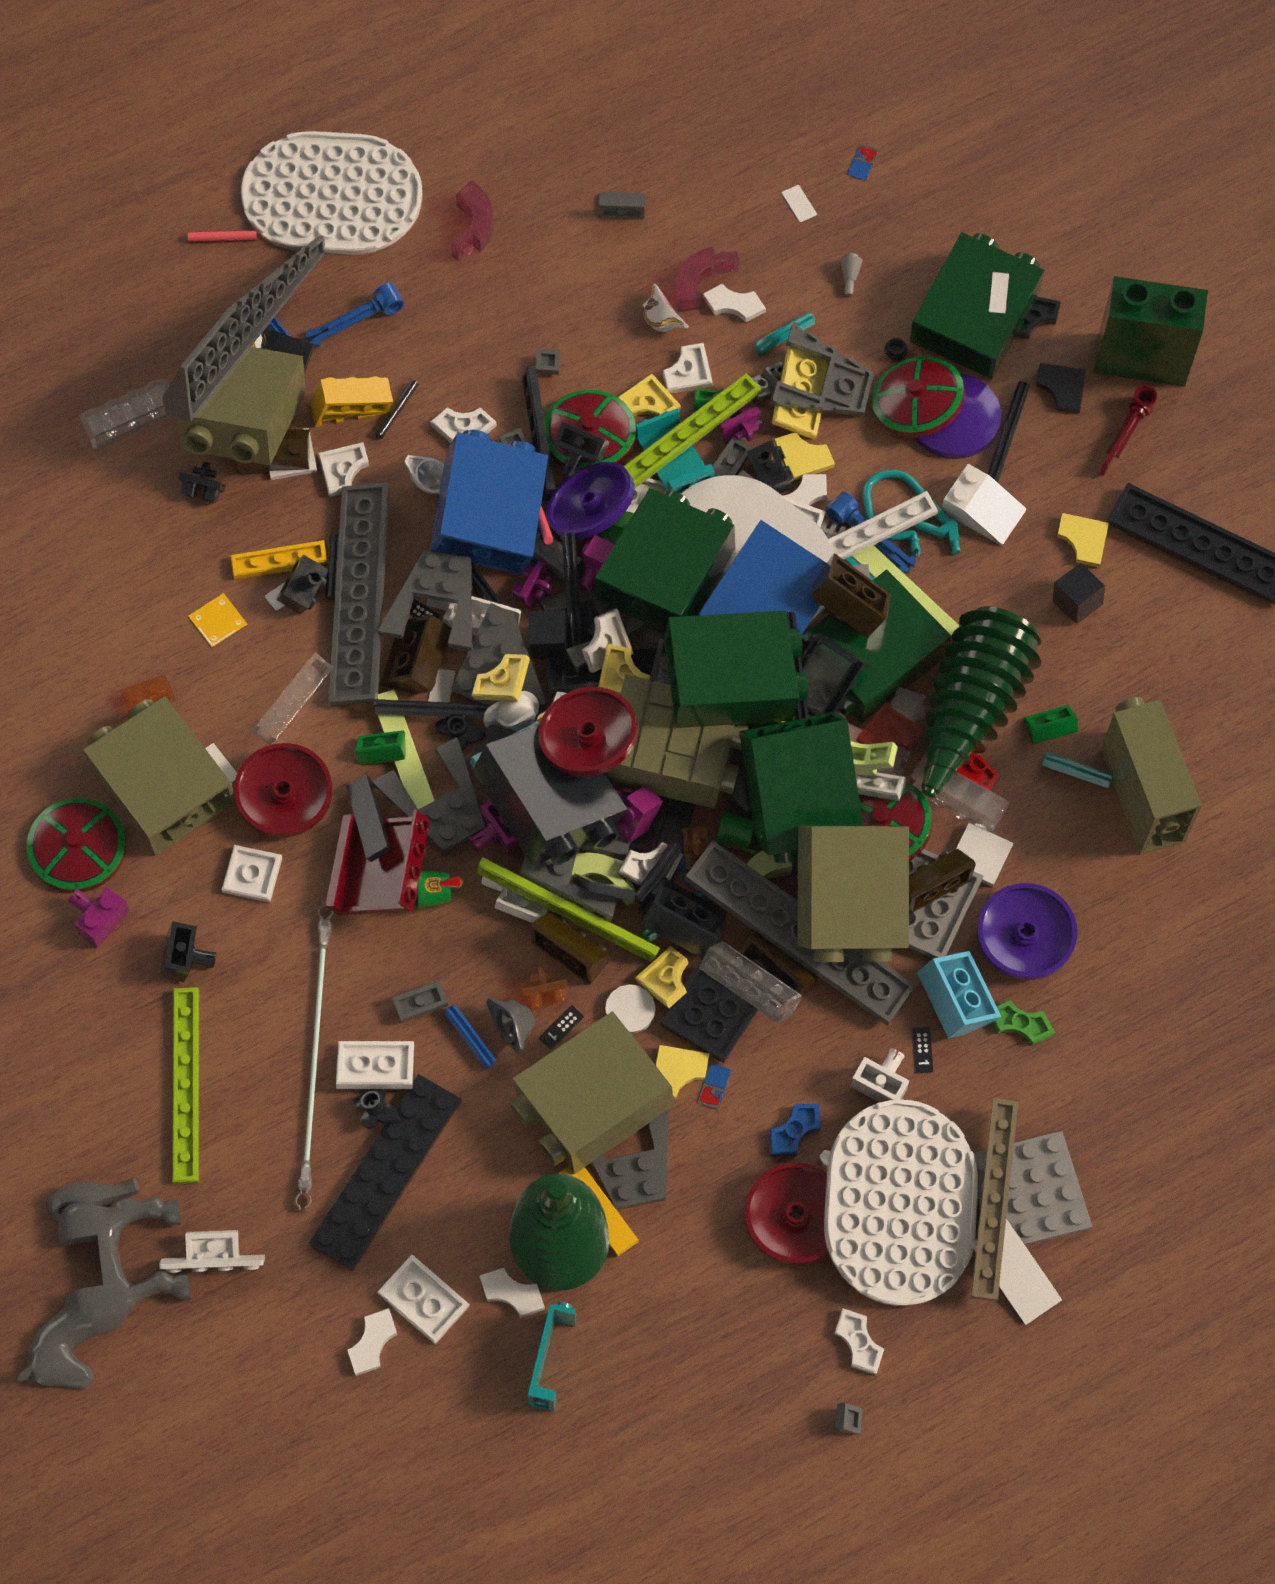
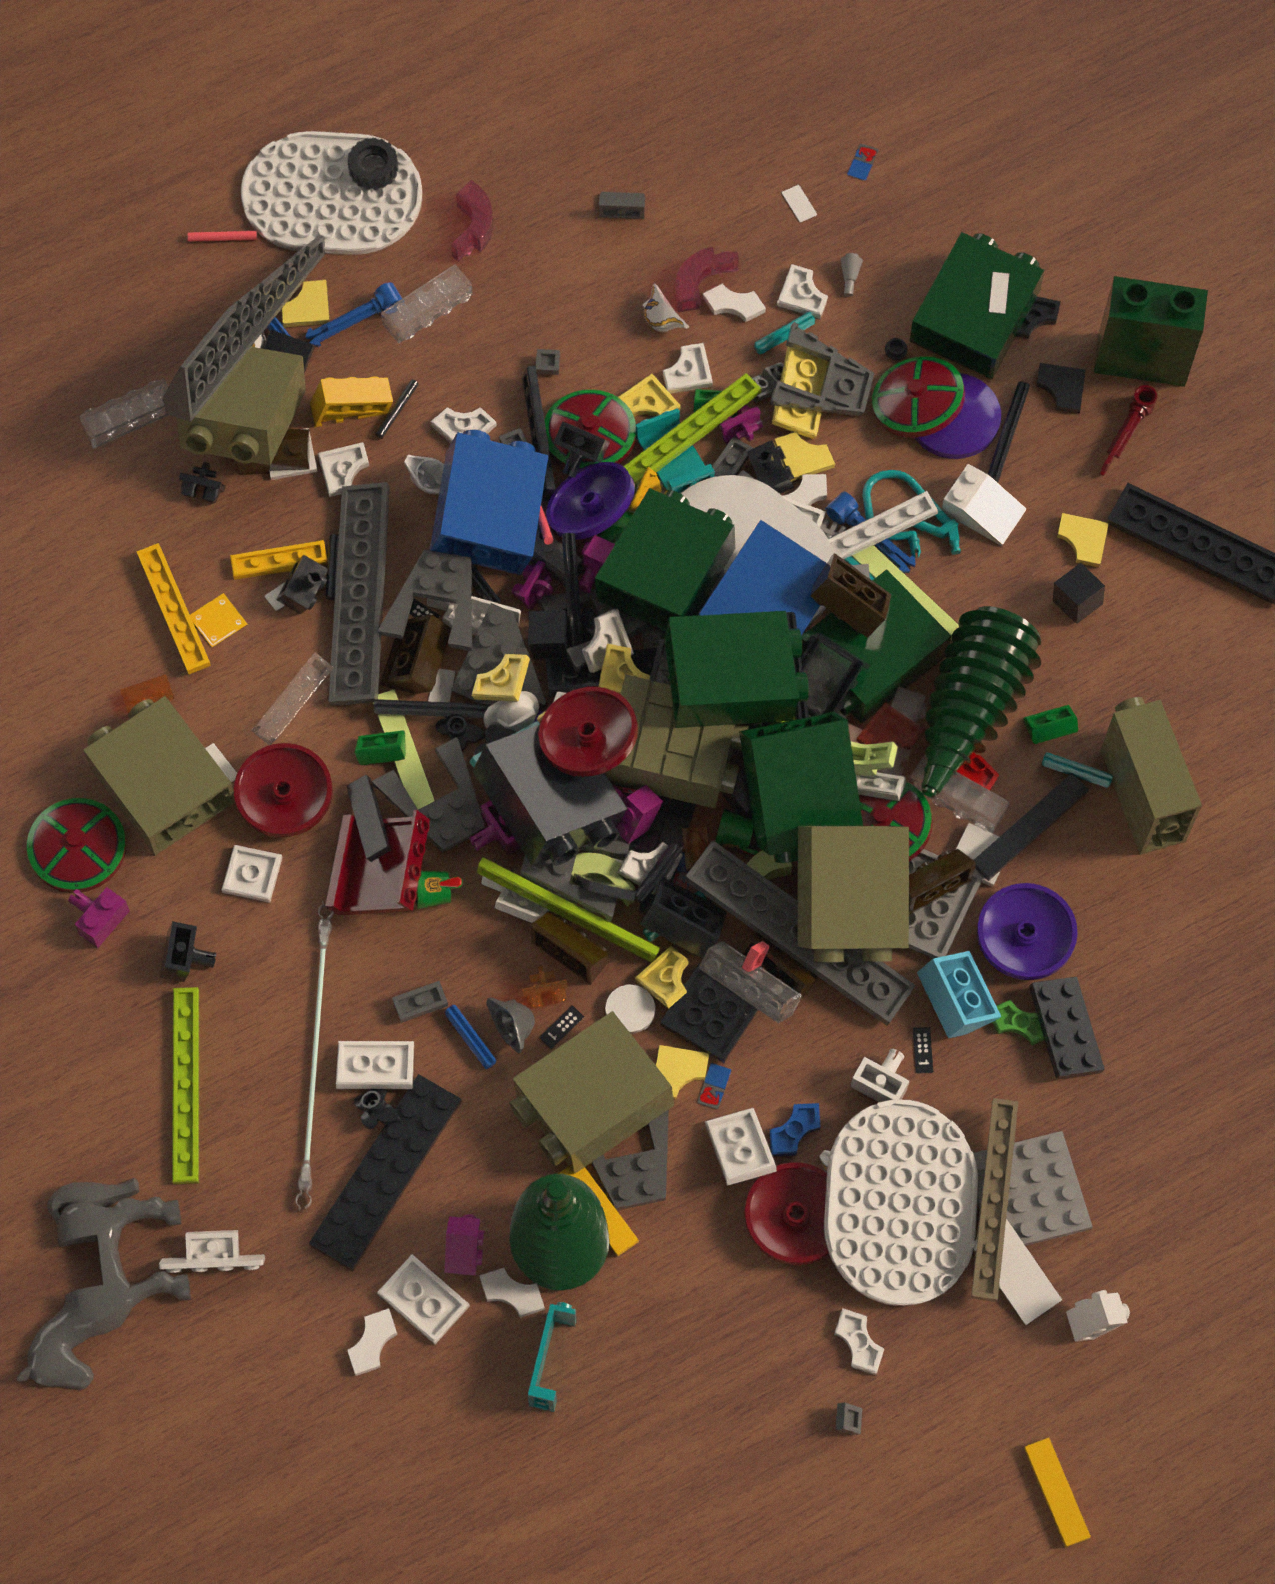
(173, 608): none -> yellow plate
(308, 307): none -> light yellow tile
(370, 147): none -> black tyre
(427, 304): none -> clear brick
(463, 1244): none -> magenta brick
(648, 481): none -> yellow tile
(740, 1146): none -> white tile
(755, 956): none -> coral tile
(801, 294): none -> white tile
(1030, 827): none -> black tile
(1057, 1492): none -> yellow tile
(1066, 1027): none -> black plate
(1097, 1315): none -> white brick

